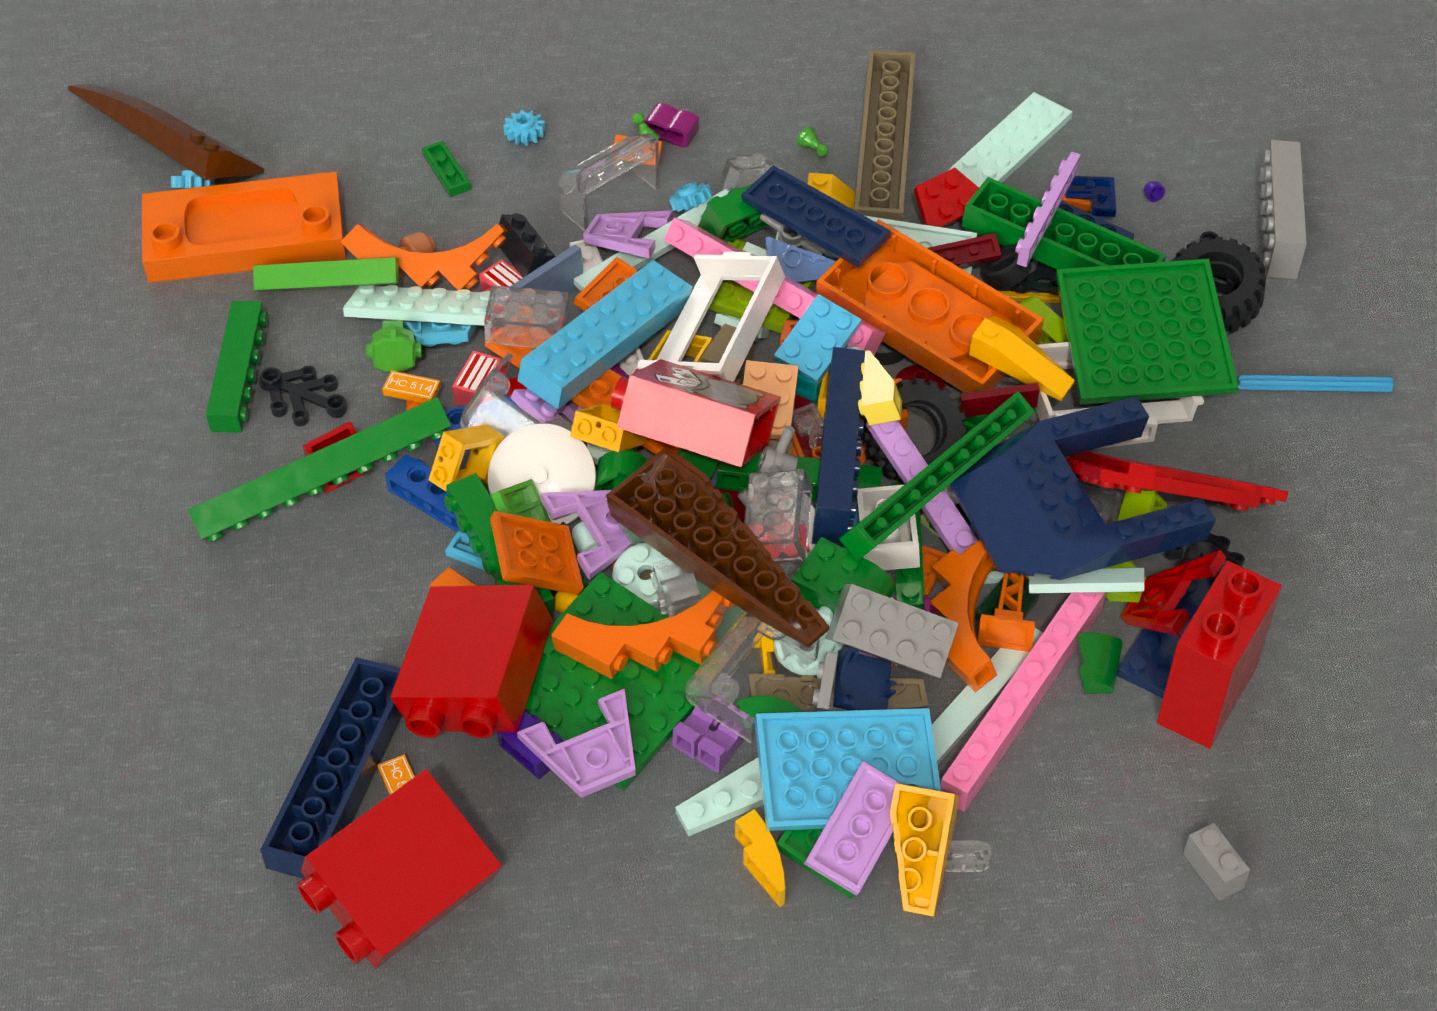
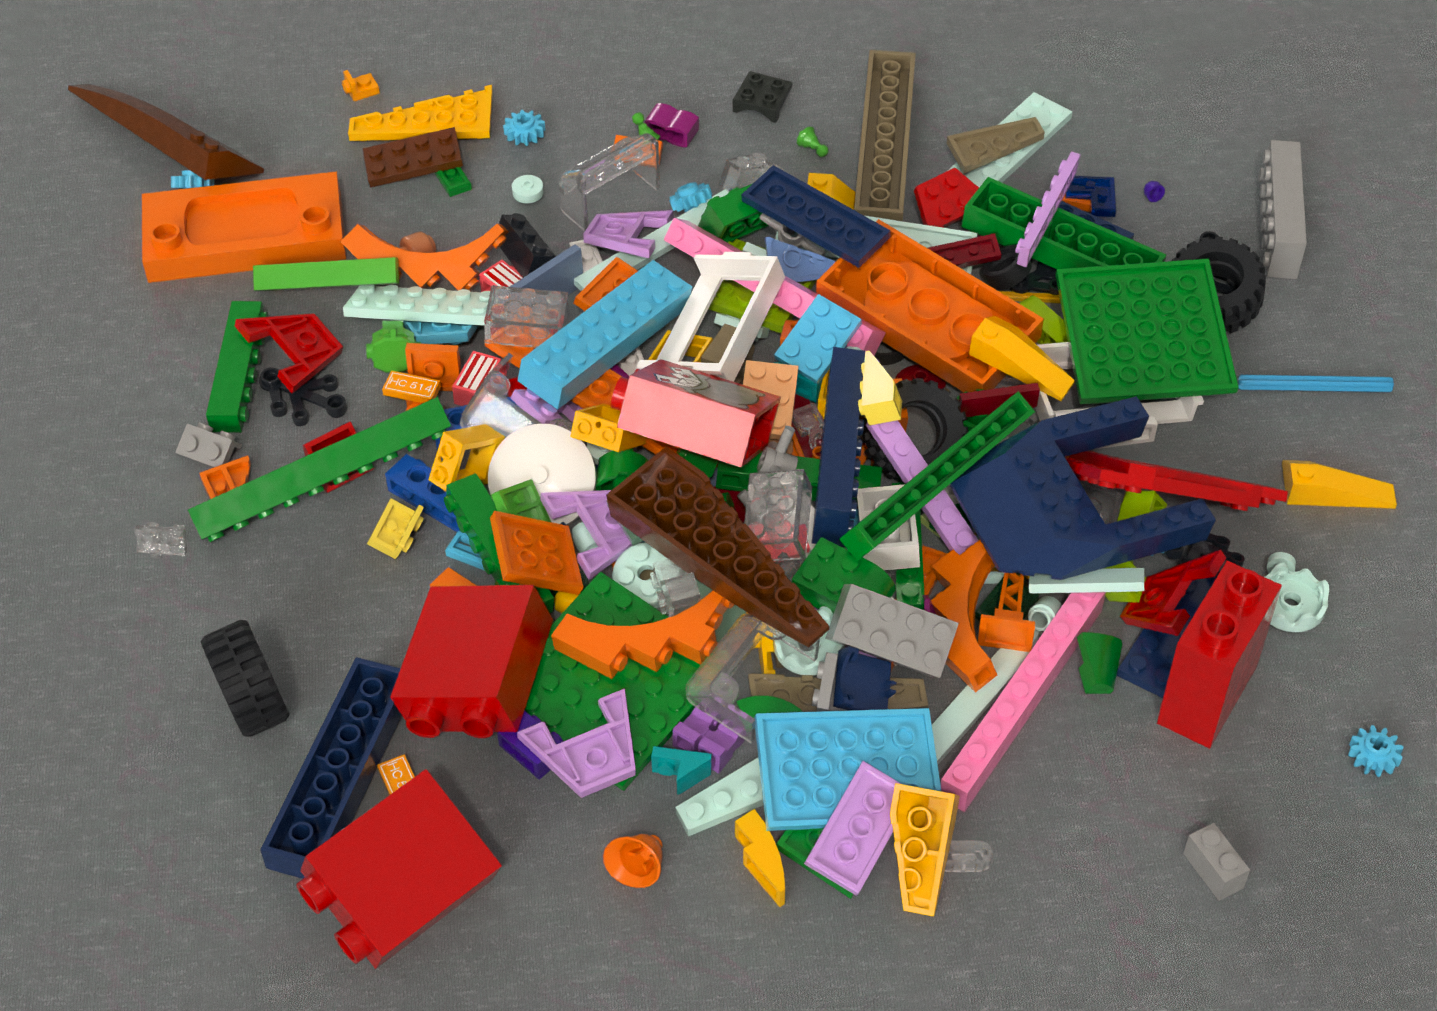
(161, 540): none -> clear hips
(207, 447): none -> light grey bracket
(226, 476): none -> orange wing
(244, 678): none -> black tyre
(301, 338): none -> red wing
(359, 87): none -> light orange bracket
(394, 528): none -> light yellow bracket
(412, 157): none -> reddish brown plate
(434, 362): none -> orange plate
(467, 113): none -> yellow wing
(527, 189): none -> light aqua wheel
(634, 860): none -> orange hat
(688, 766): none -> teal slope
(762, 95): none -> pearl dark grey piece
(991, 143): none -> dark tan wing
(1043, 612): none -> light aqua brick
(1281, 557): none -> light aqua tile
(1306, 591): none -> light aqua plate
(1327, 486): none -> yellow wedge
(1375, 751): none -> medium azure gear

